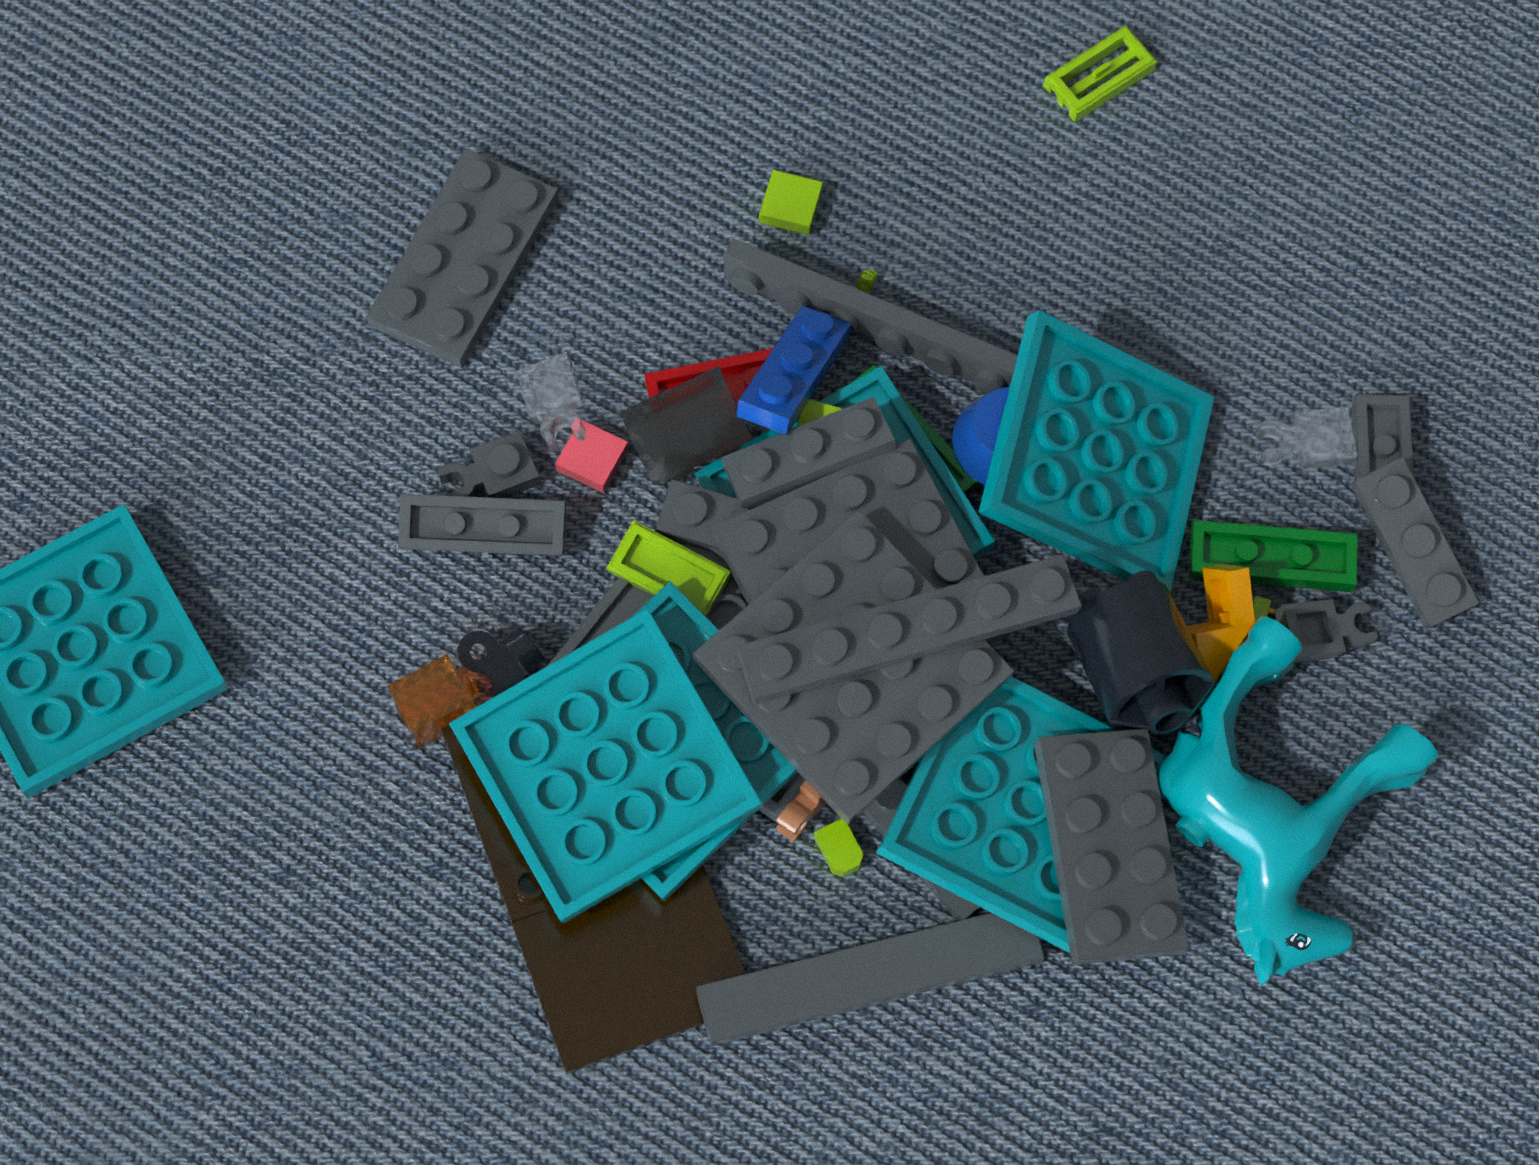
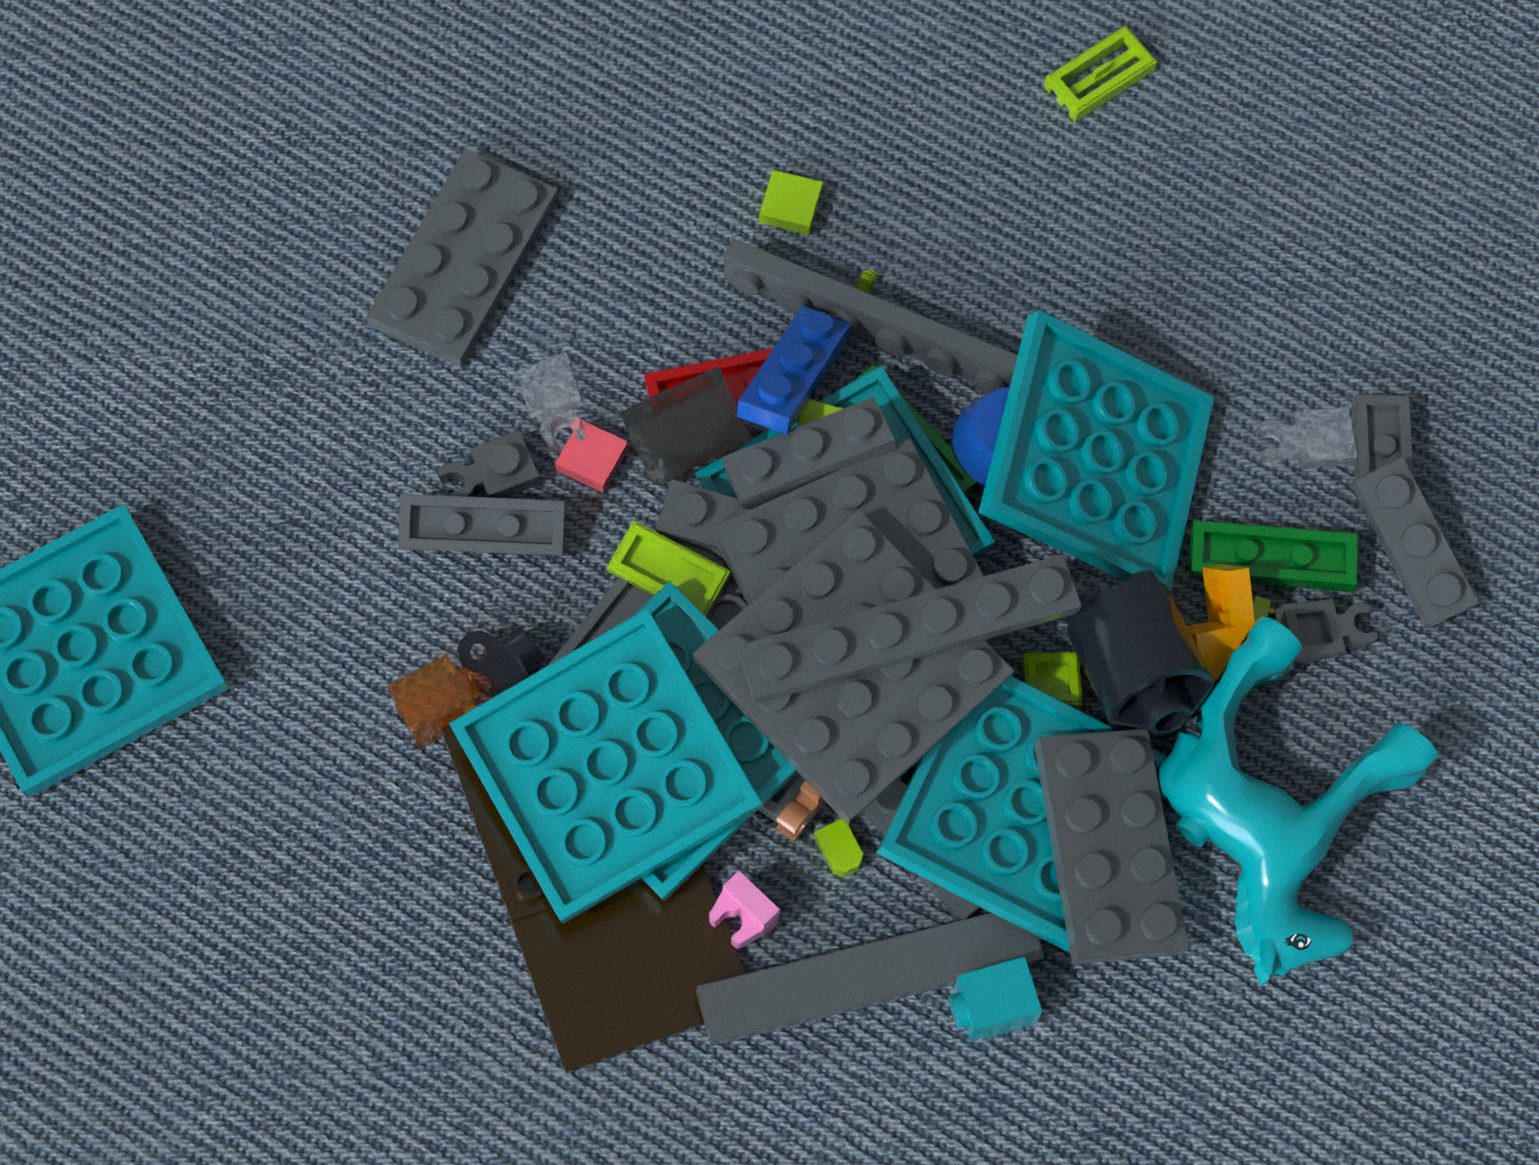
(755, 909): none -> bright pink tile
(995, 1000): none -> teal brick
(1055, 675): none -> lime tile

